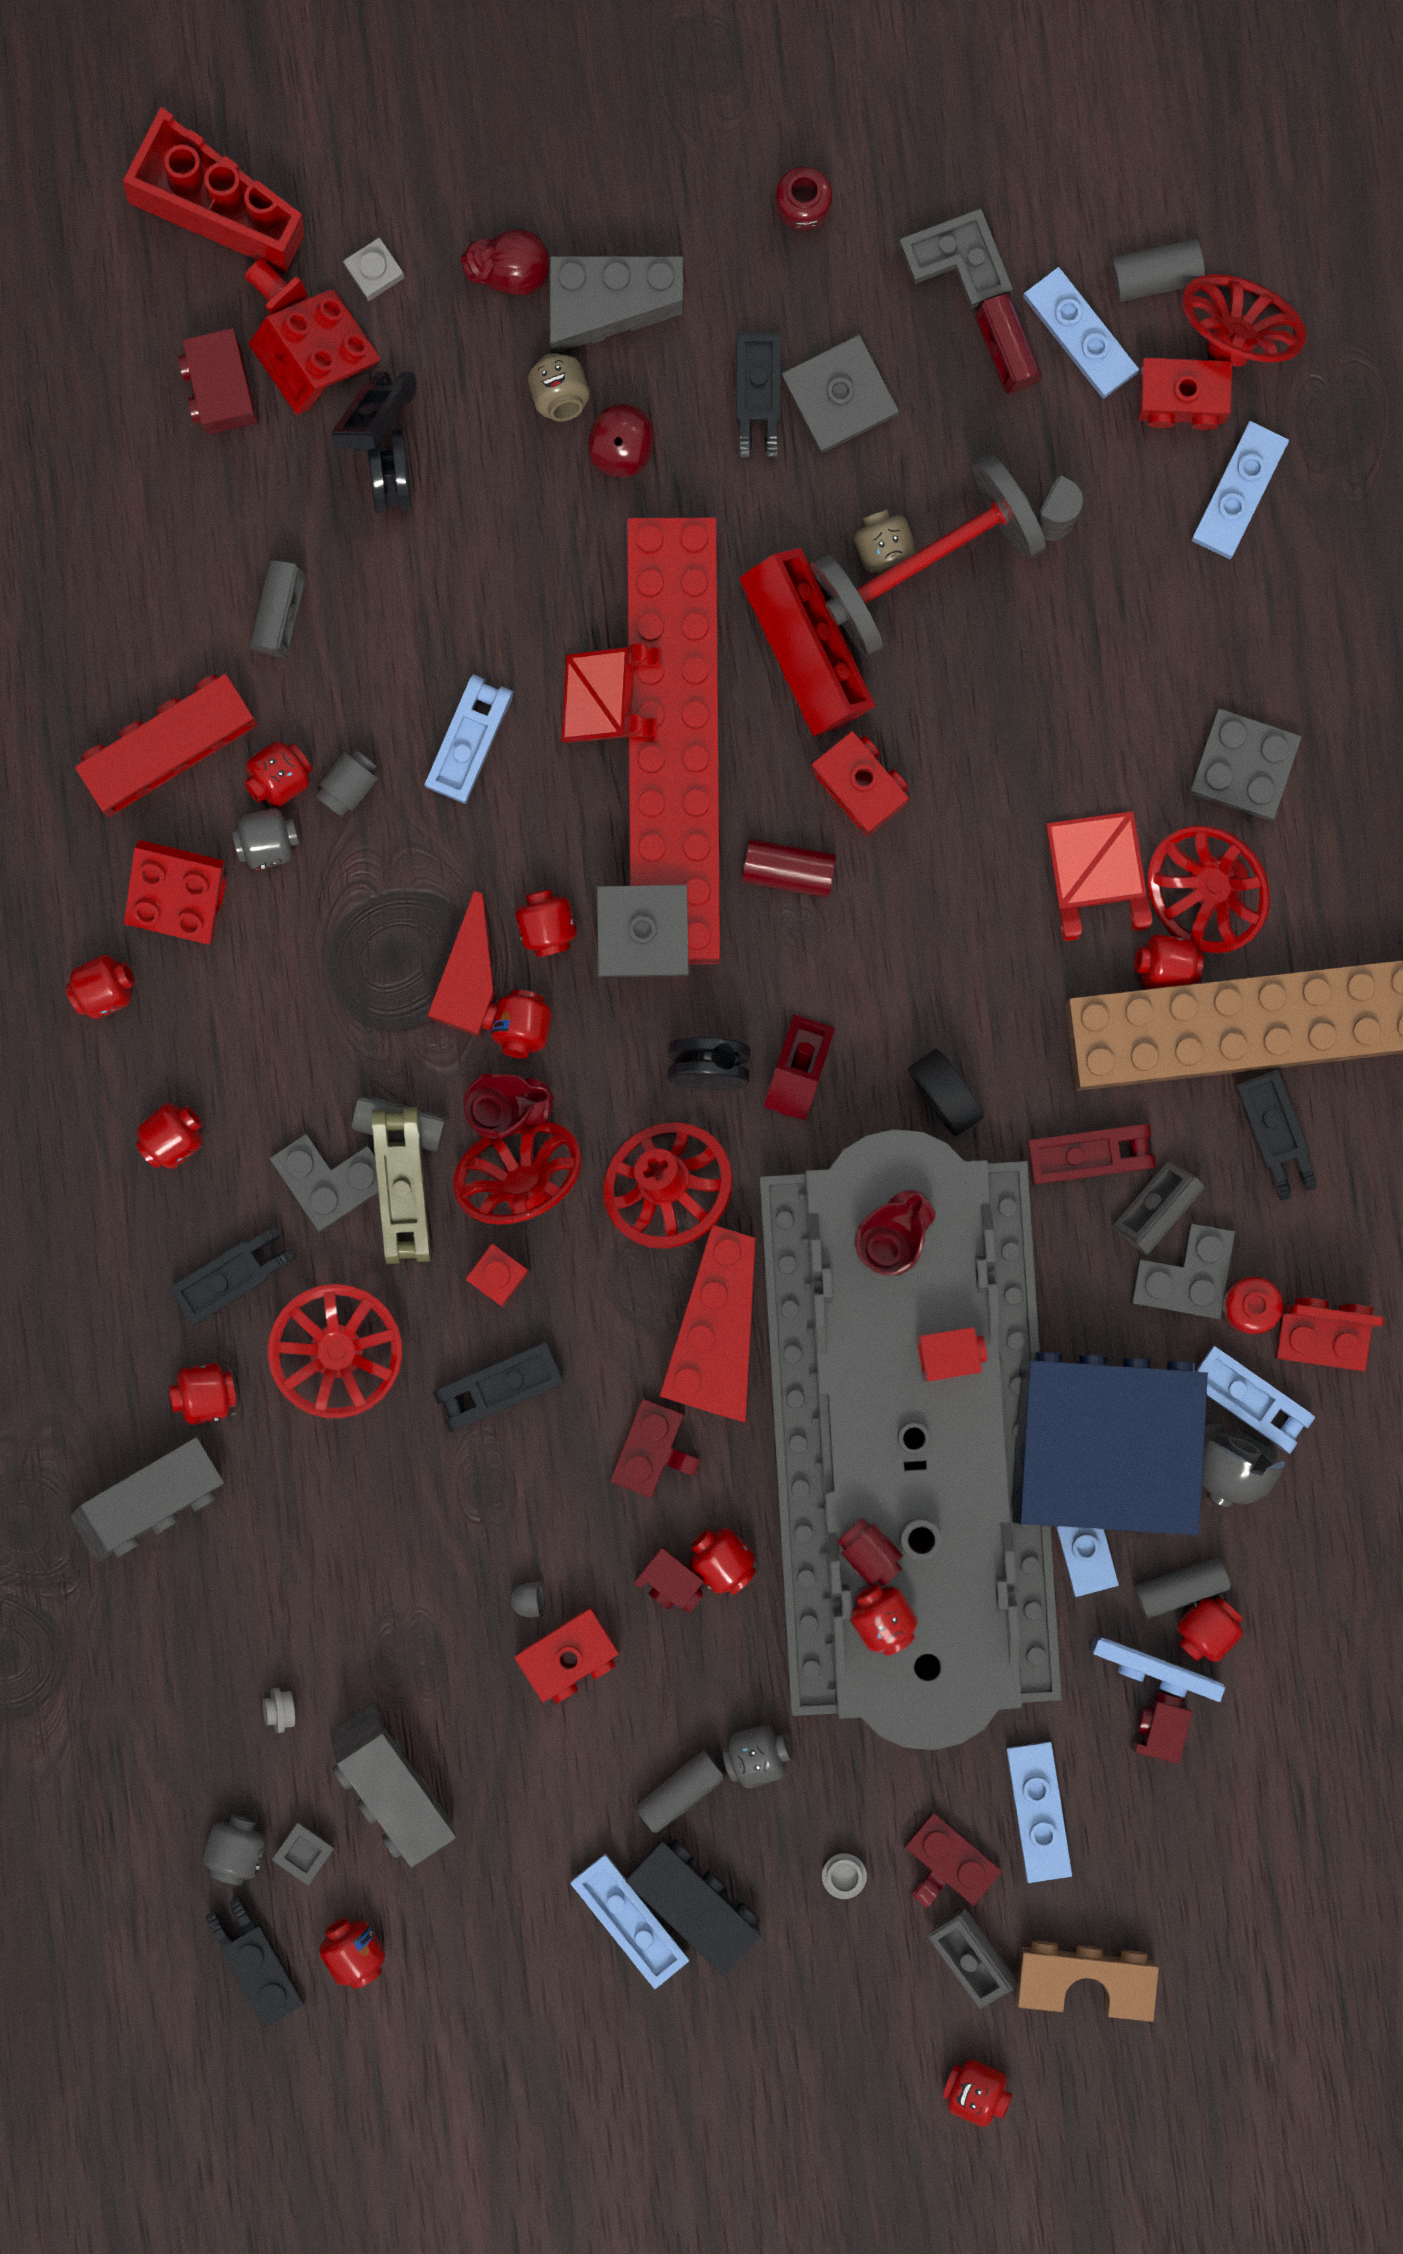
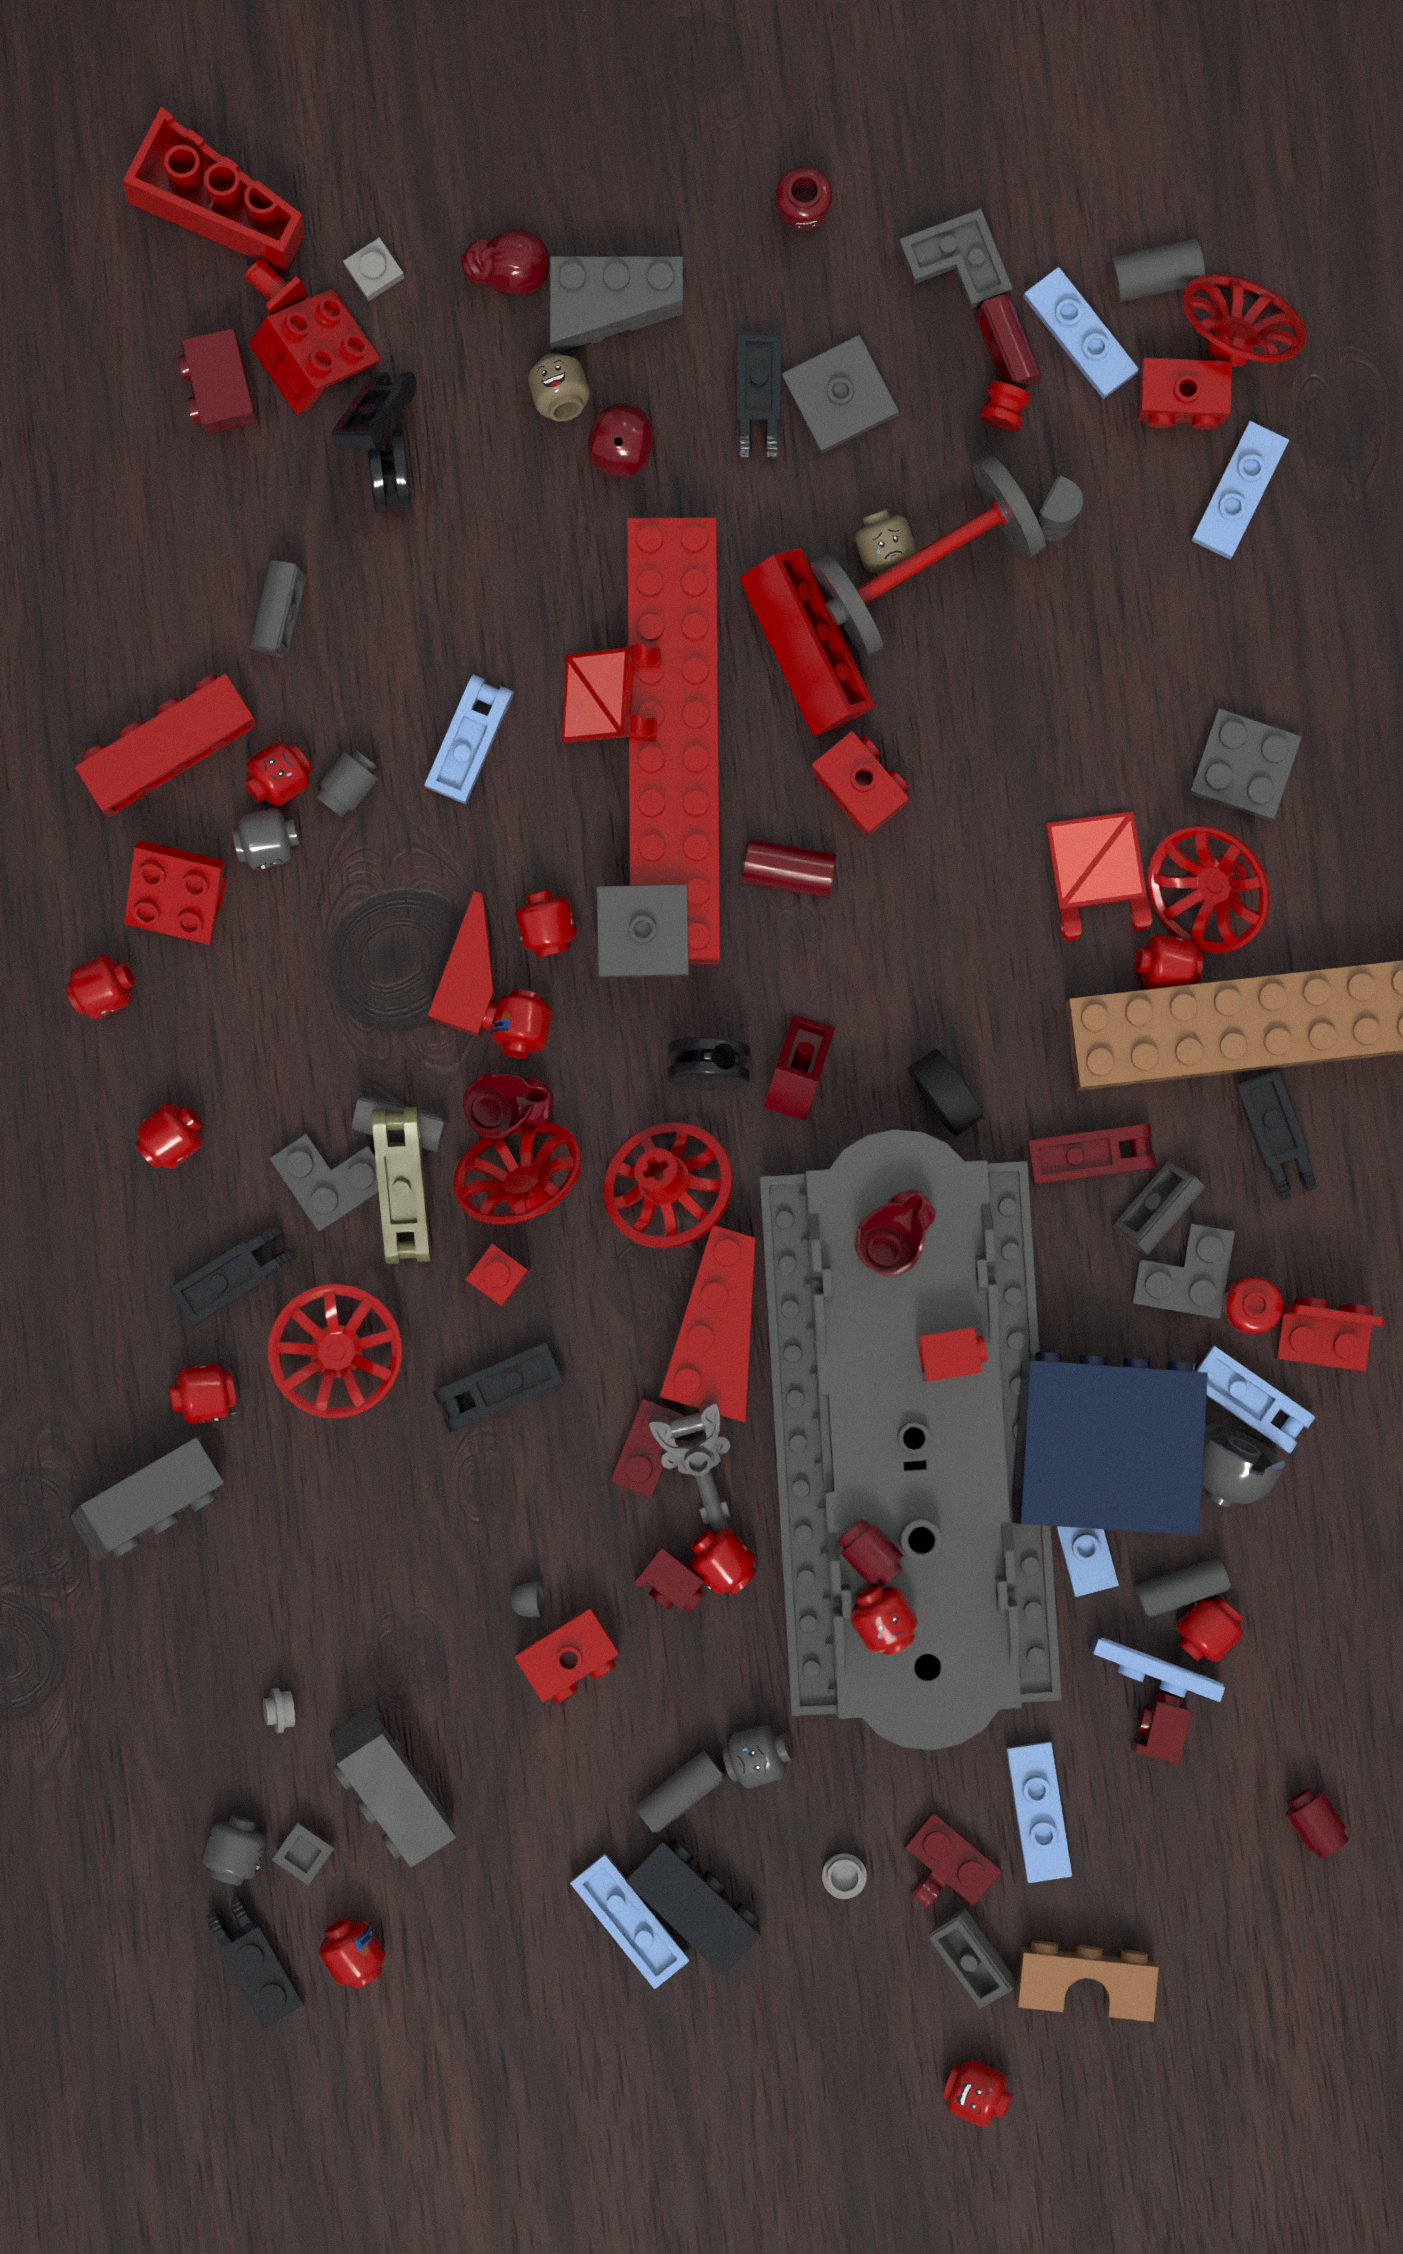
(697, 1455): none -> dark grey piece
(1004, 406): none -> red wheel
(1316, 1822): none -> dark red brick

